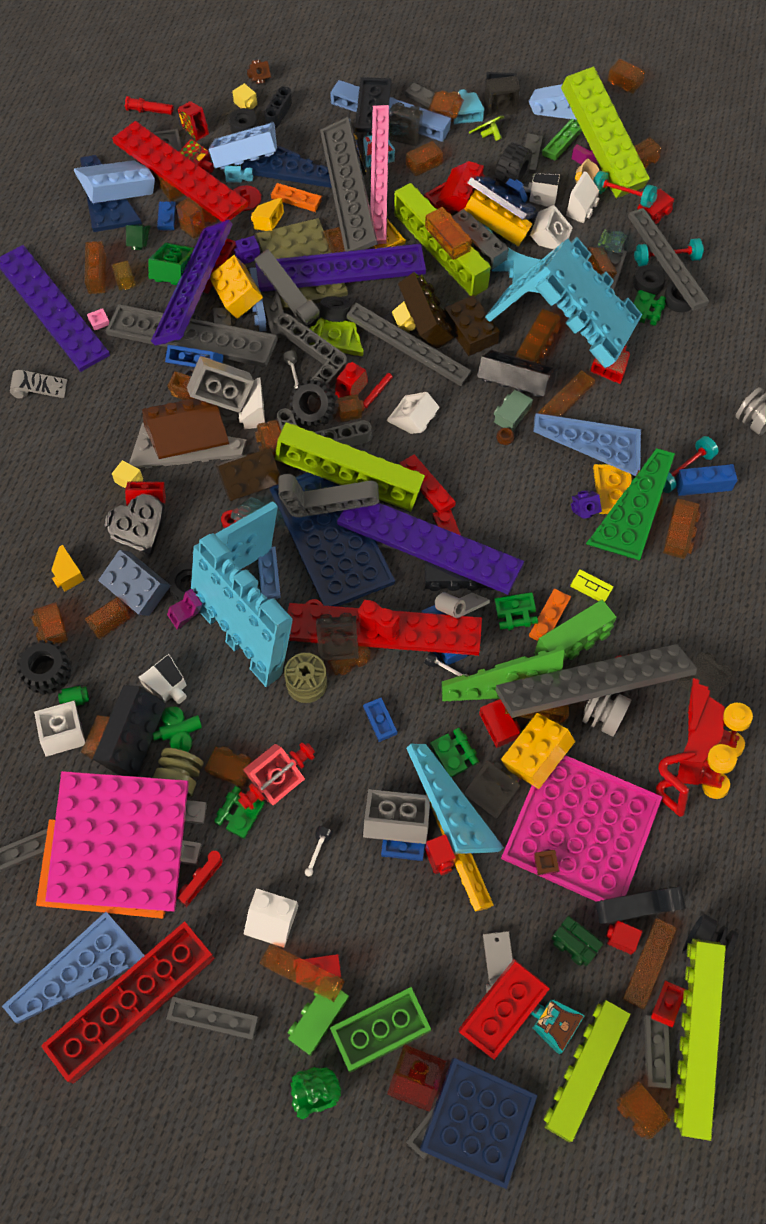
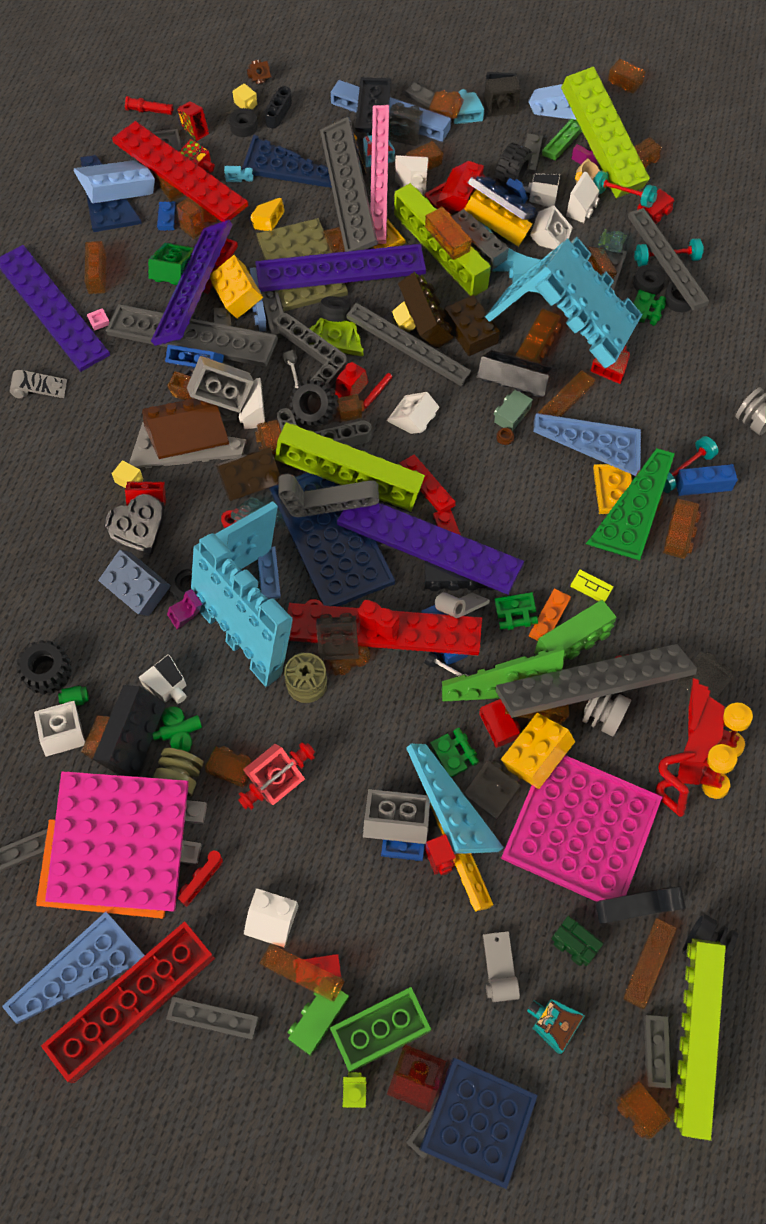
(49, 624): clear orange brick -> none
(65, 570): yellow slope -> none
(107, 618): clear orange brick -> none
(123, 275): clear yellow brick -> none
(137, 236): dark green slope -> none
(243, 146): light blue slope -> none
(243, 819): green plate -> none
(247, 249): dark purple brick -> none
(251, 194): red piece -> none
(296, 197): orange plate -> none
(304, 310): dark grey beam -> none
(314, 1091): green hair -> none
(322, 835): hinge -> none
(354, 1091): none -> lime bracket
(380, 719): blue plate -> none
(411, 170): none -> white slope
(492, 130): lime shield -> none
(503, 1009): red plate -> none
(546, 862): reddish brown plate -> none
(586, 504): dark purple brick -> none
(587, 1071): lime brick -> none
(623, 937): red brick -> none
(668, 1004): red plate -> none

